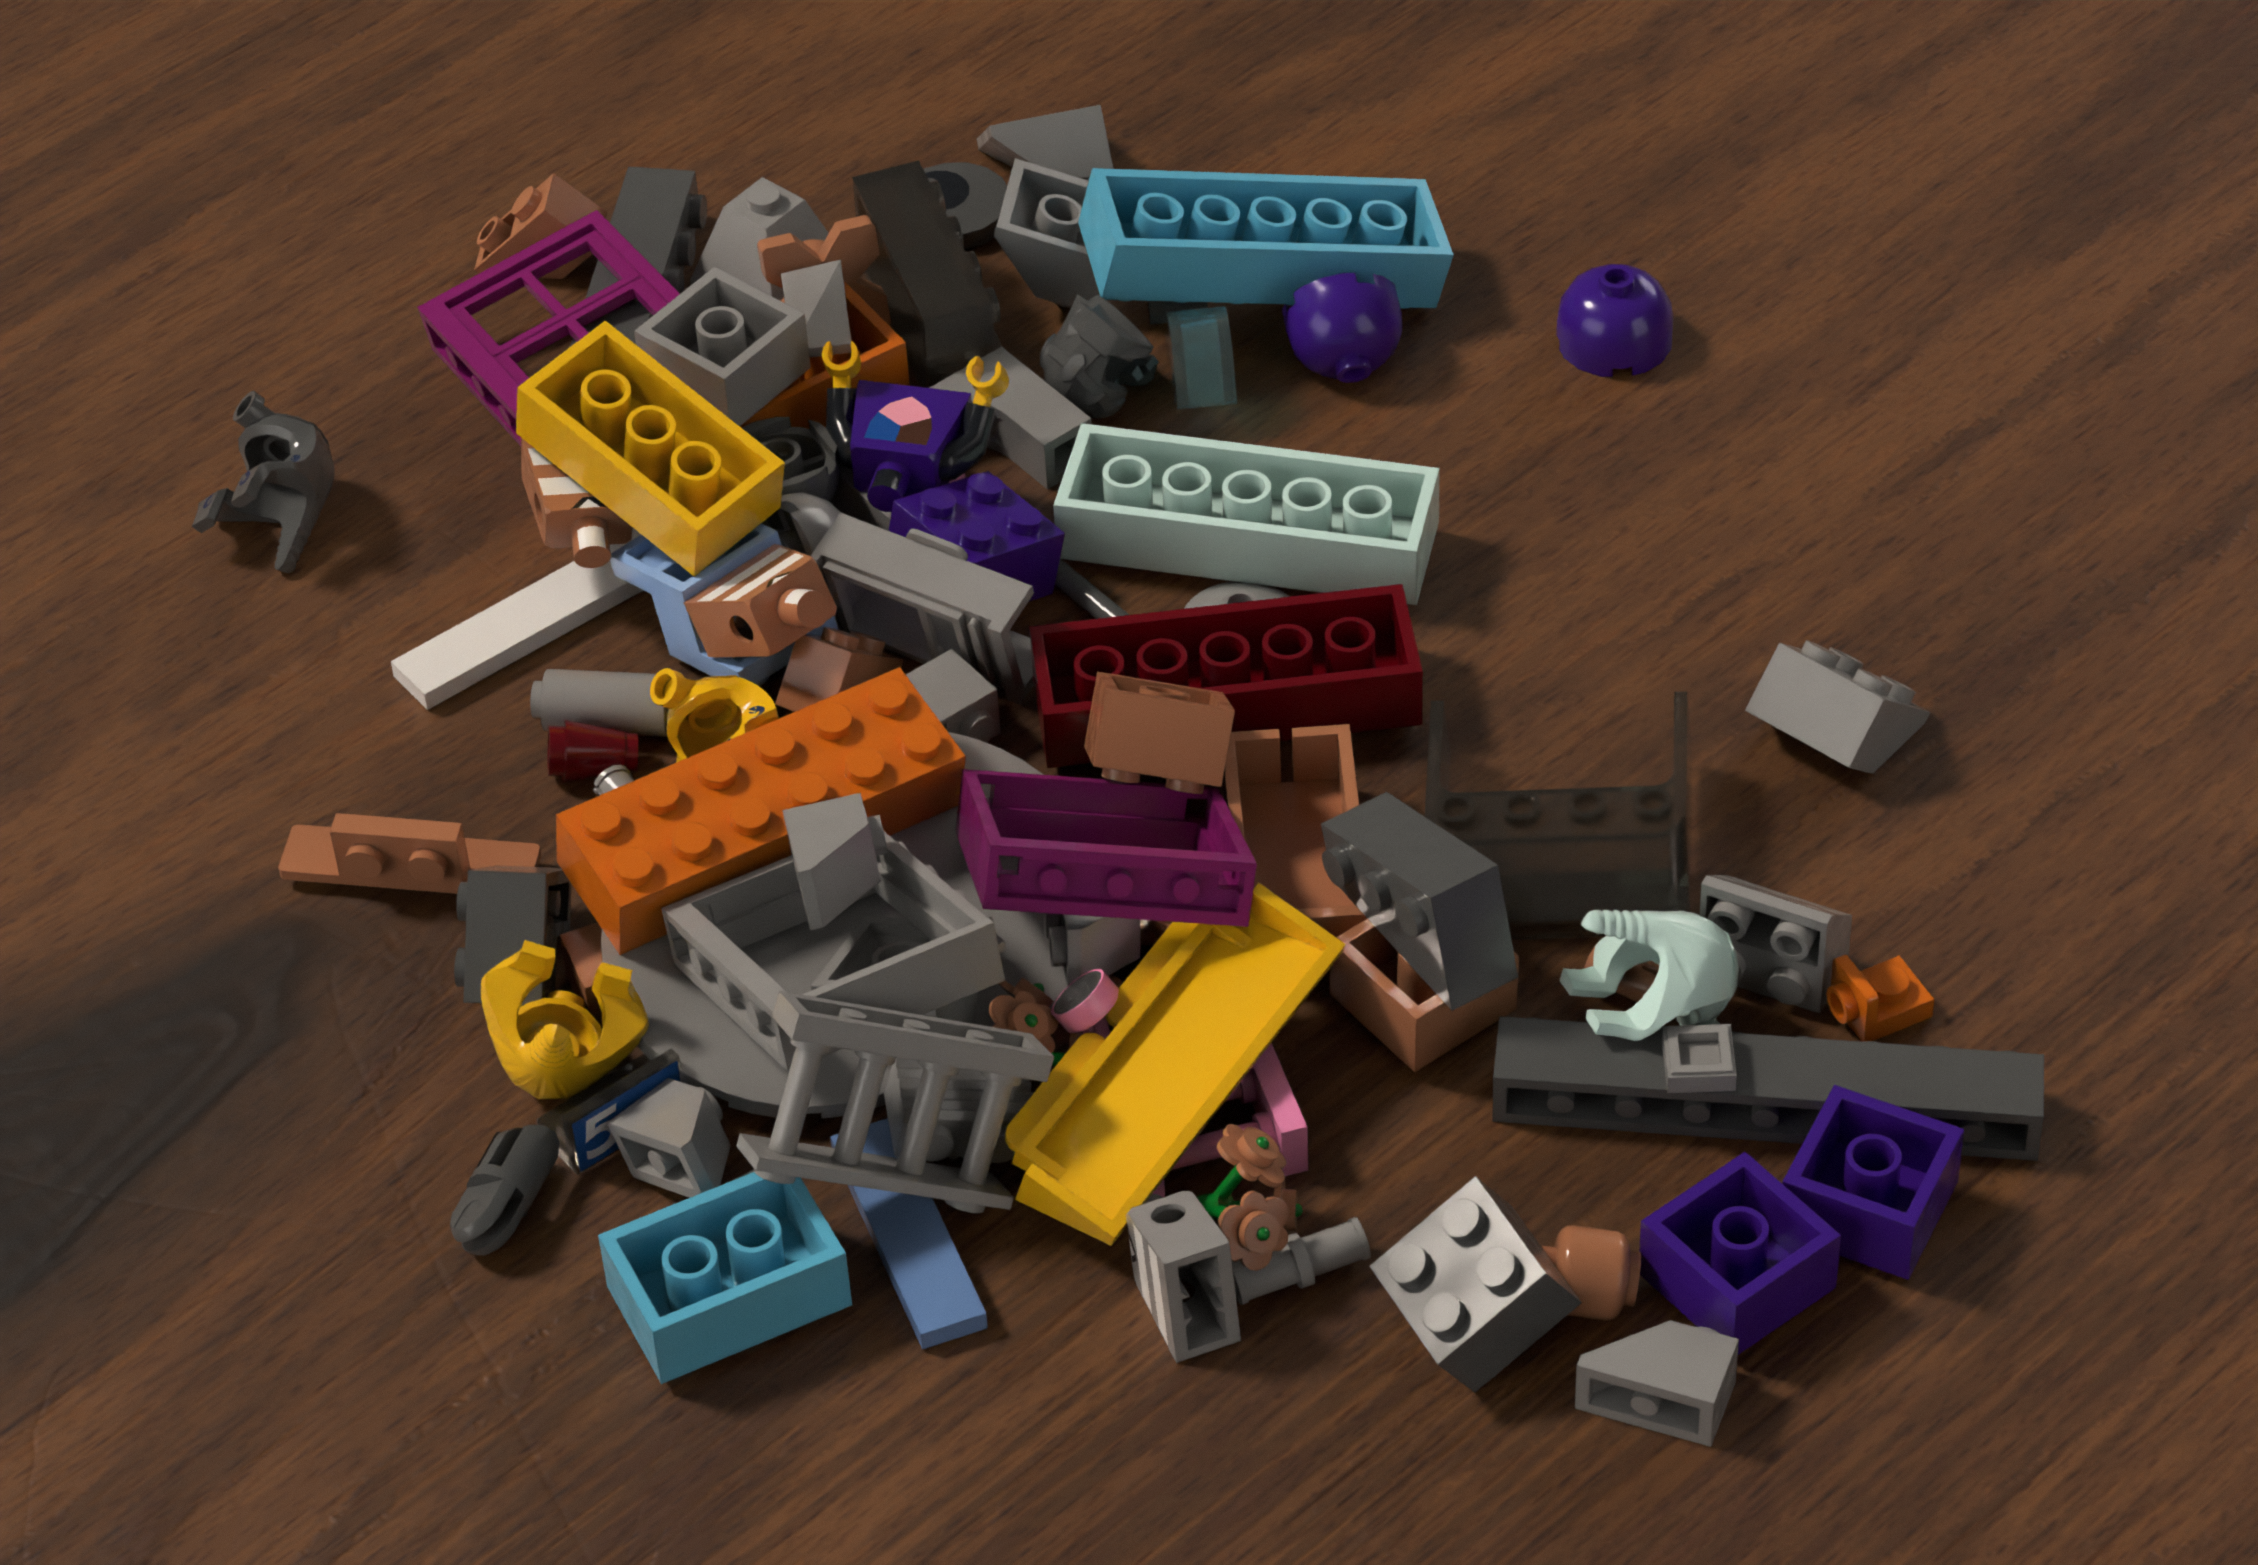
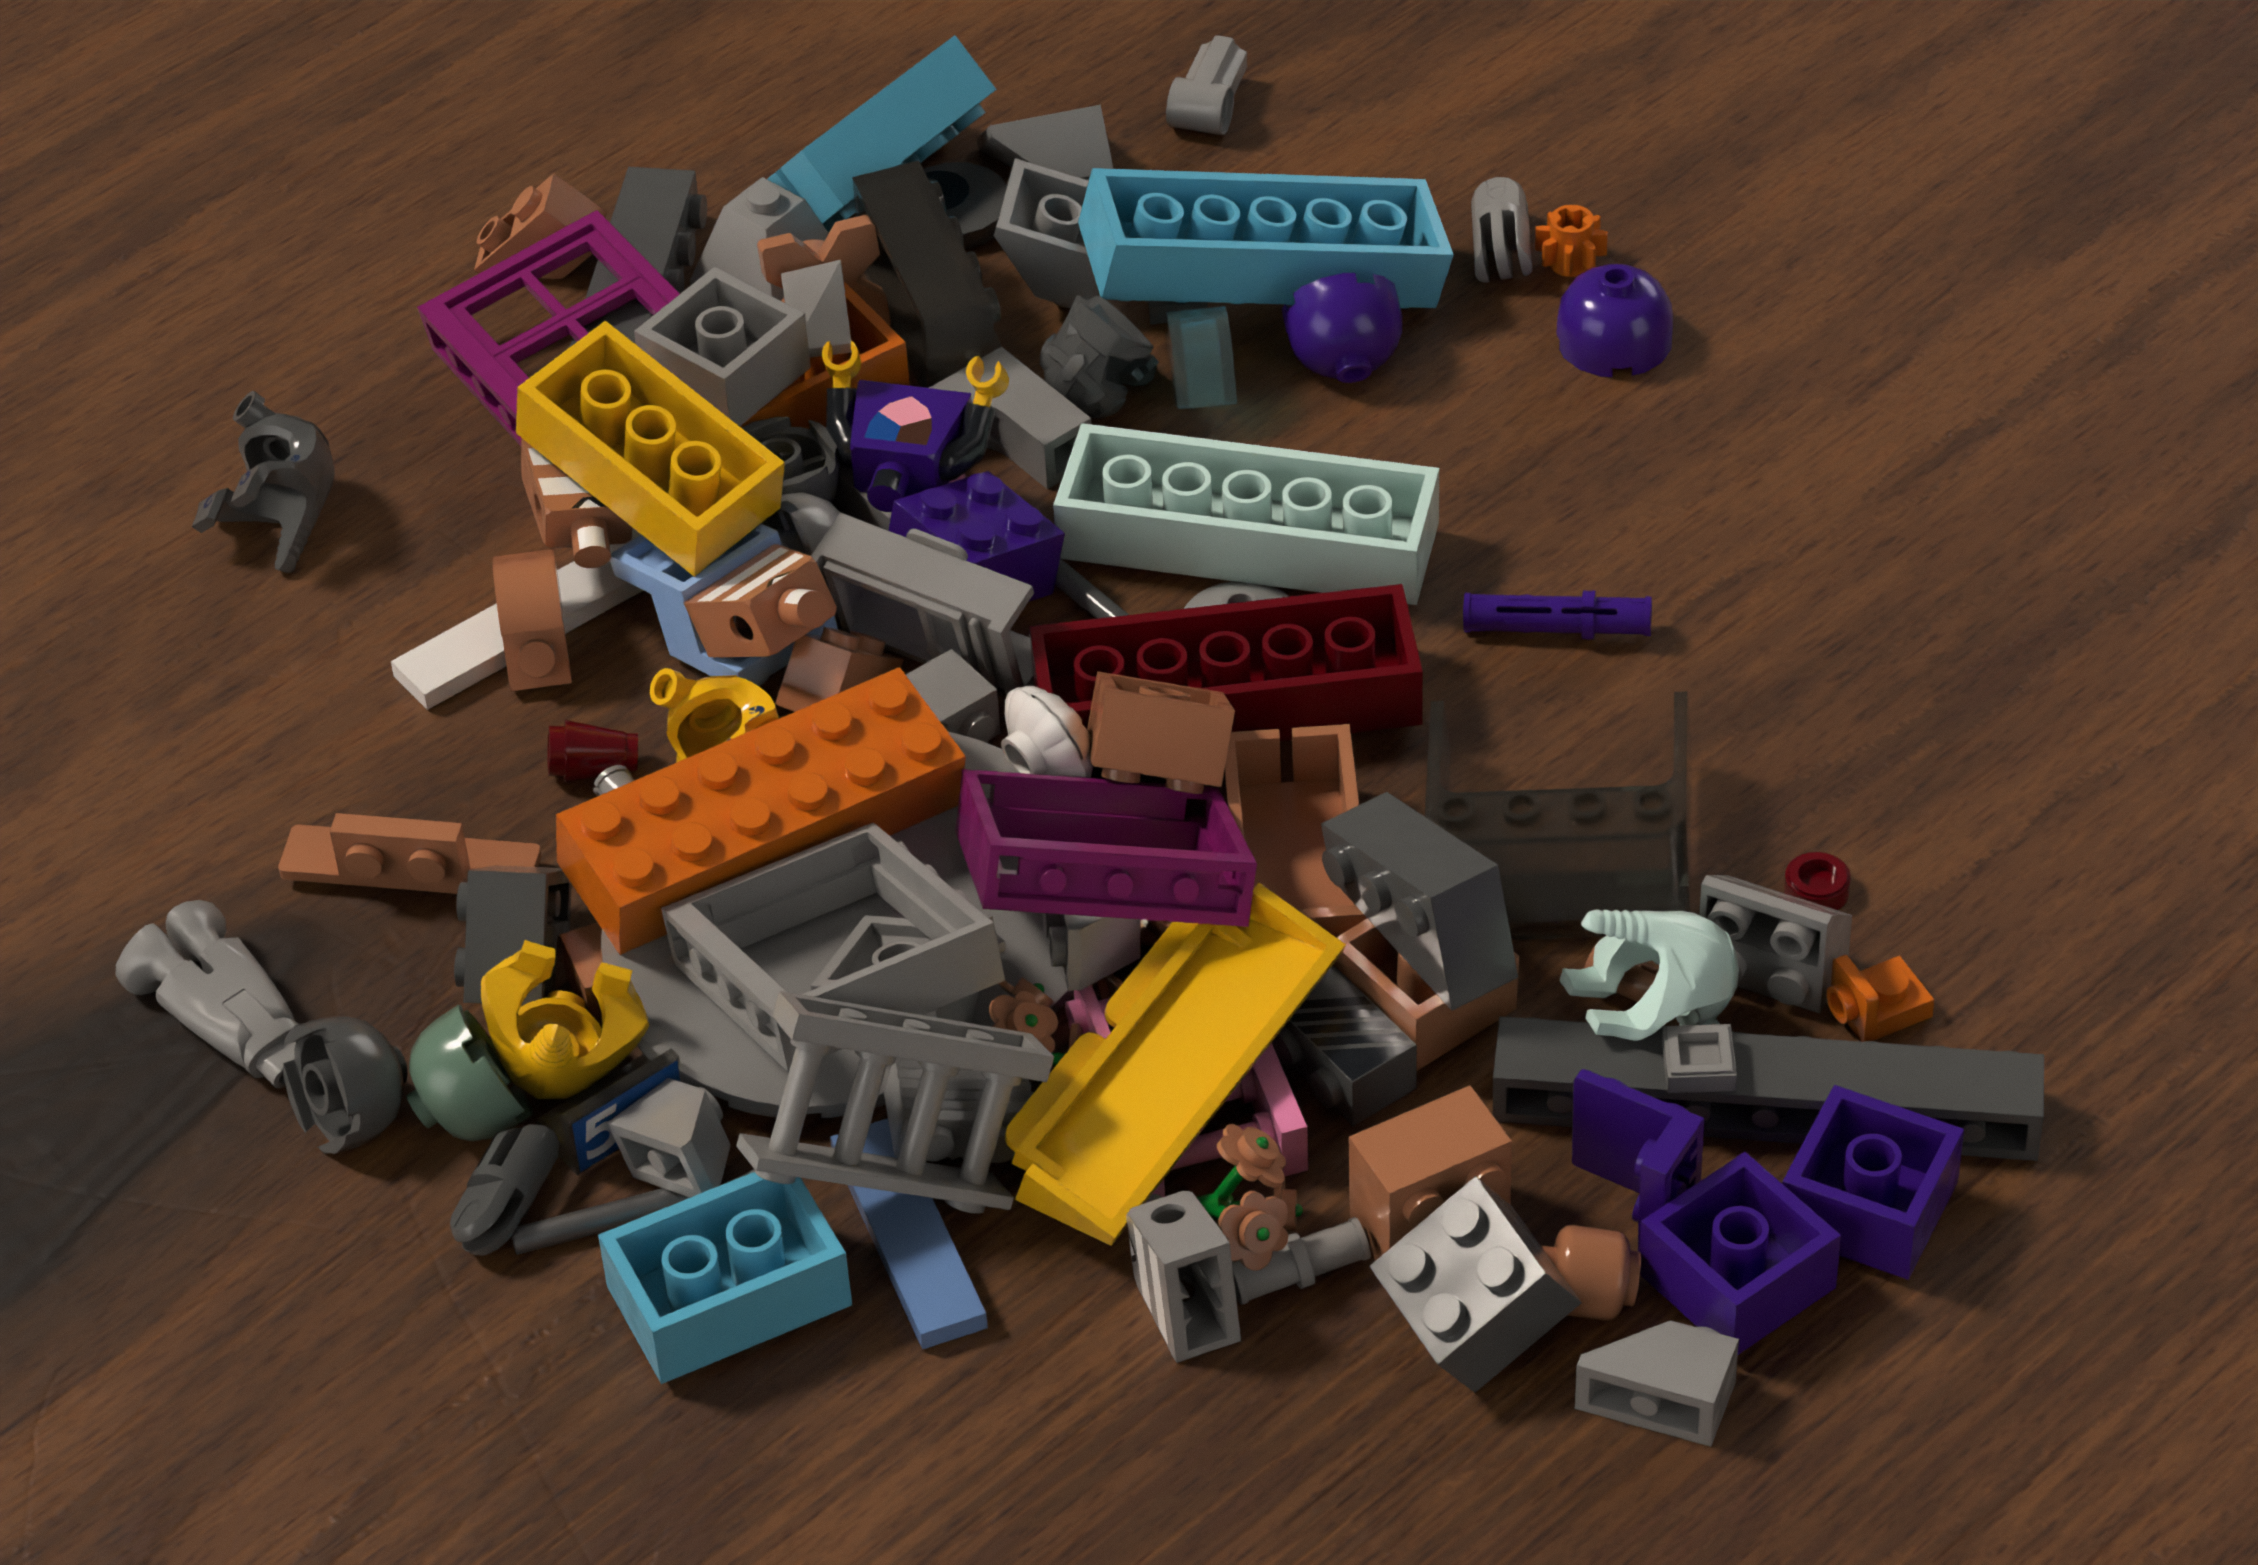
(225, 1004): none -> light grey piece
(344, 1080): none -> dark grey cylinder
(463, 1080): none -> sand green cylinder
(531, 619): none -> nougat brick
(591, 1220): none -> flat silver bar
(598, 699): light grey brick -> none
(834, 854): light grey slope -> none
(890, 129): none -> medium azure piece
(1045, 735): none -> white animal
(1085, 1001): bright pink tile -> none
(1207, 93): none -> light grey piece
(1348, 1050): none -> dark grey brick
(1420, 1161): none -> nougat brick
(1500, 226): none -> light grey arm
(1558, 614): none -> dark purple pin
(1571, 240): none -> orange gear
(1635, 1141): none -> dark purple bracket
(1818, 879): none -> dark red tile
(1836, 705): light grey slope -> none

